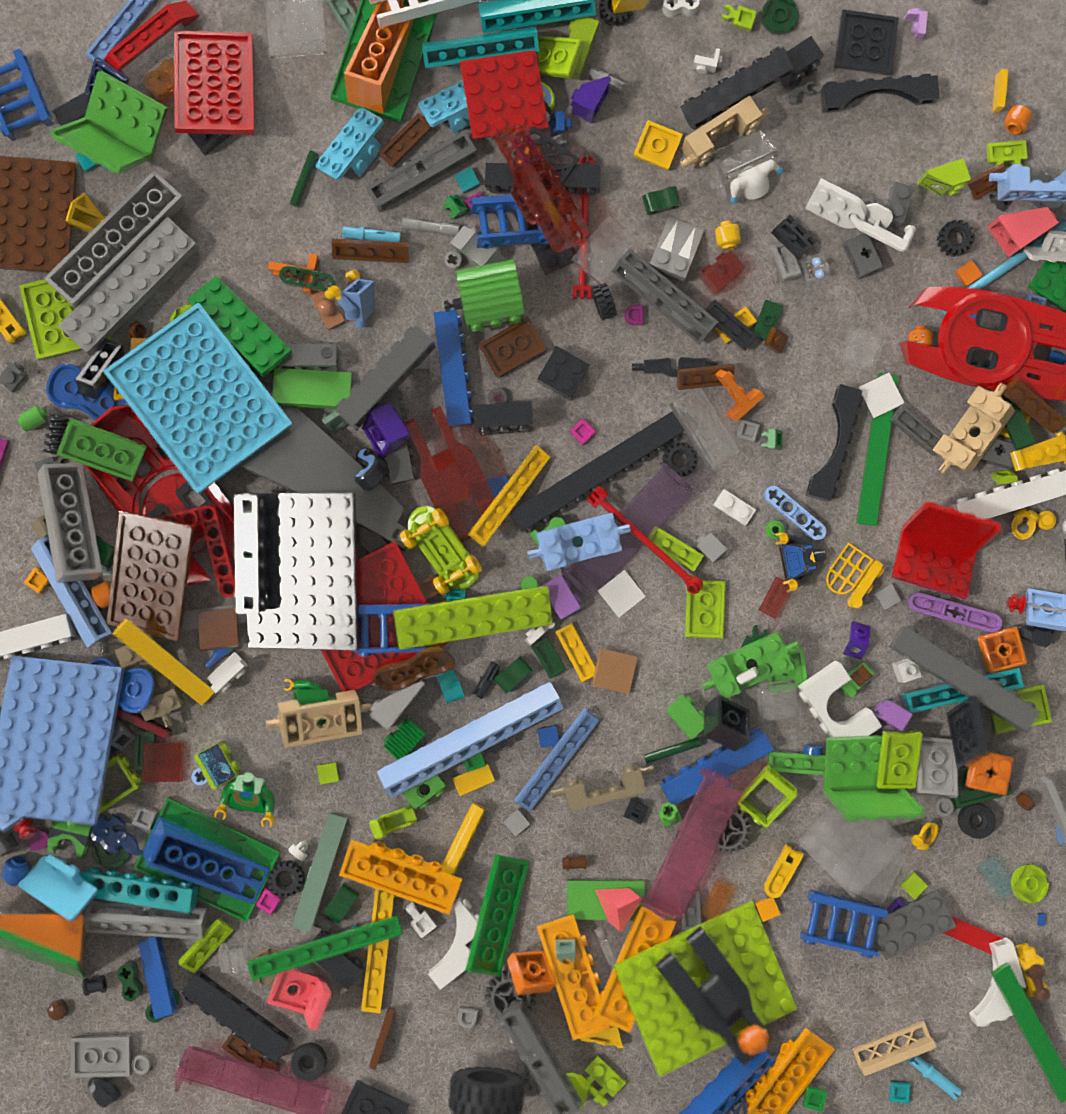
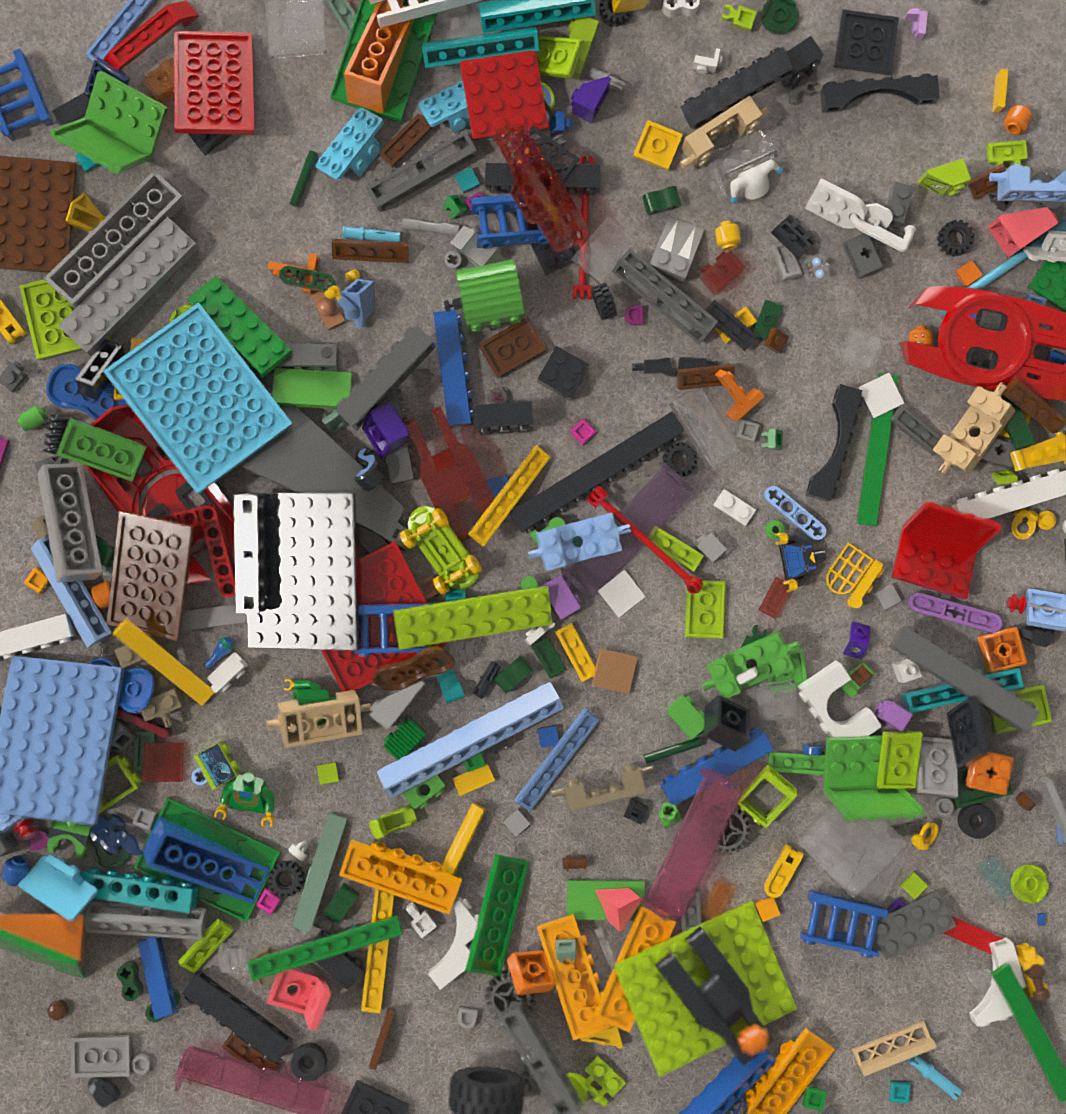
(94, 985): black bush -> none
(140, 330): reddish brown plate -> none
(218, 629): reddish brown tile -> none

